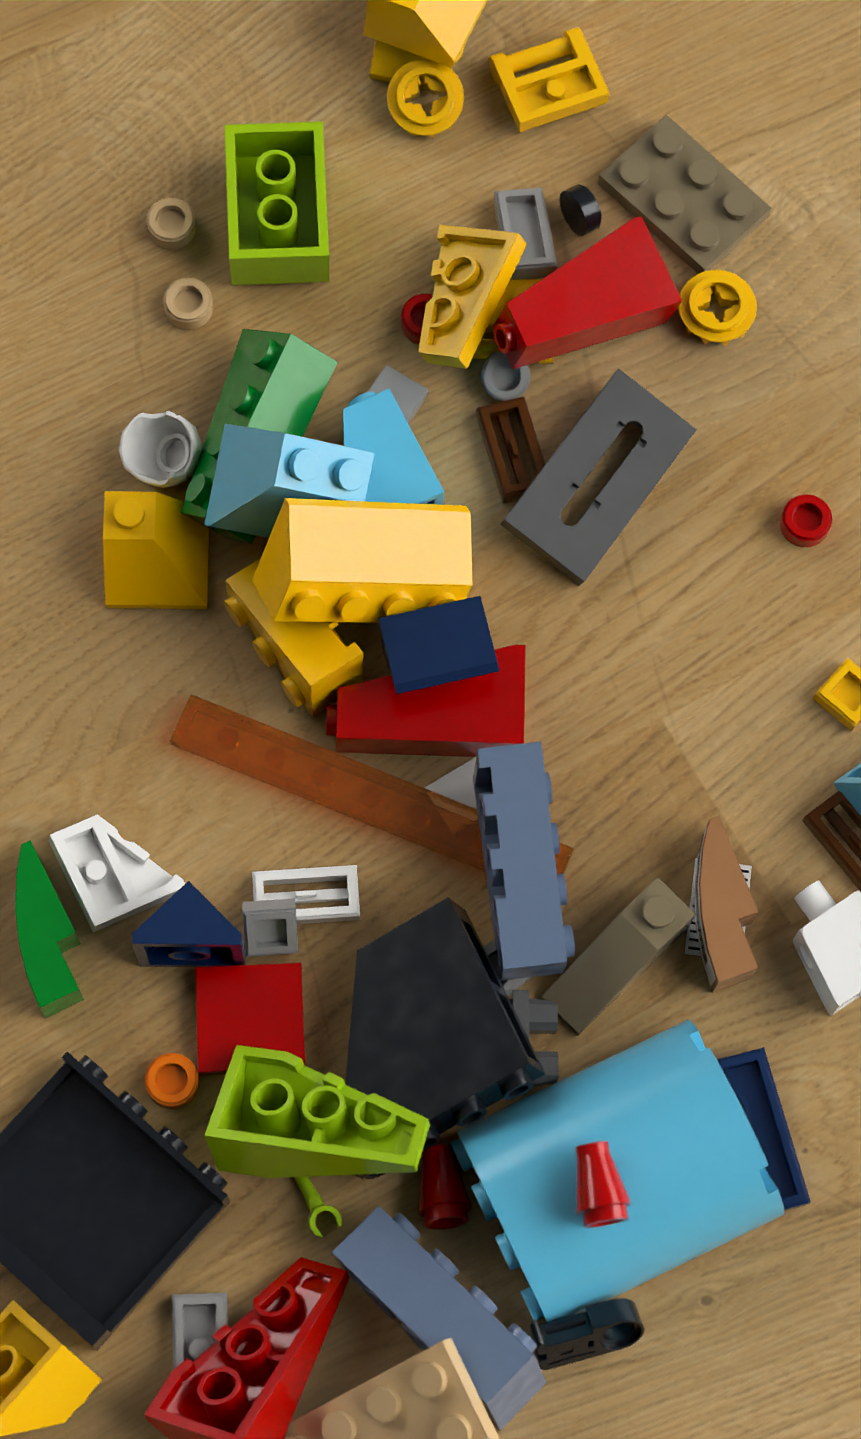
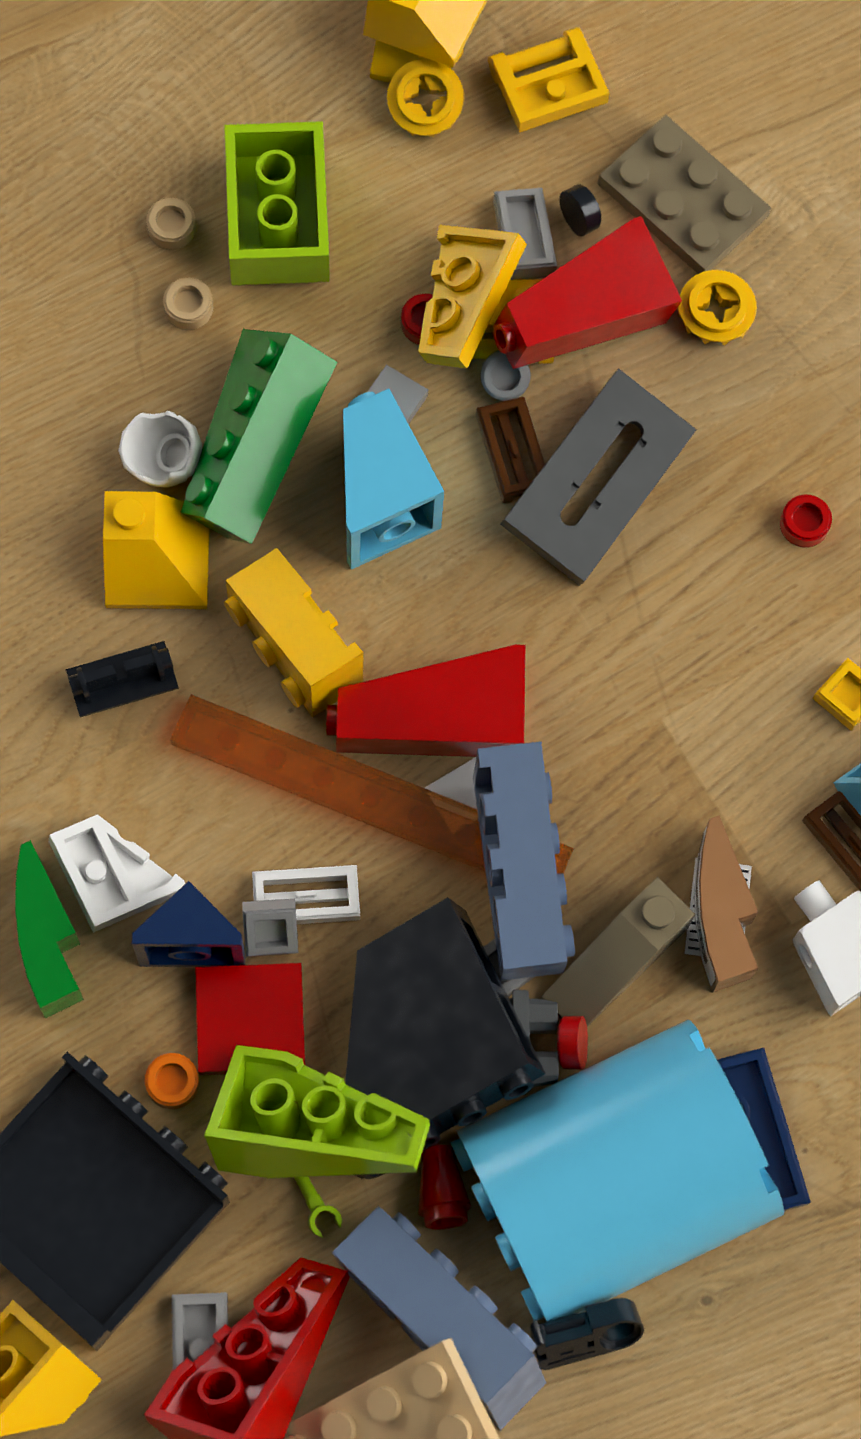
(122, 679): none -> black hinge
(266, 466): medium azure slope -> none
(363, 559): yellow slope -> none
(437, 645): dark blue slope -> none
(572, 1042): none -> red tile
(600, 1190): red cone -> none

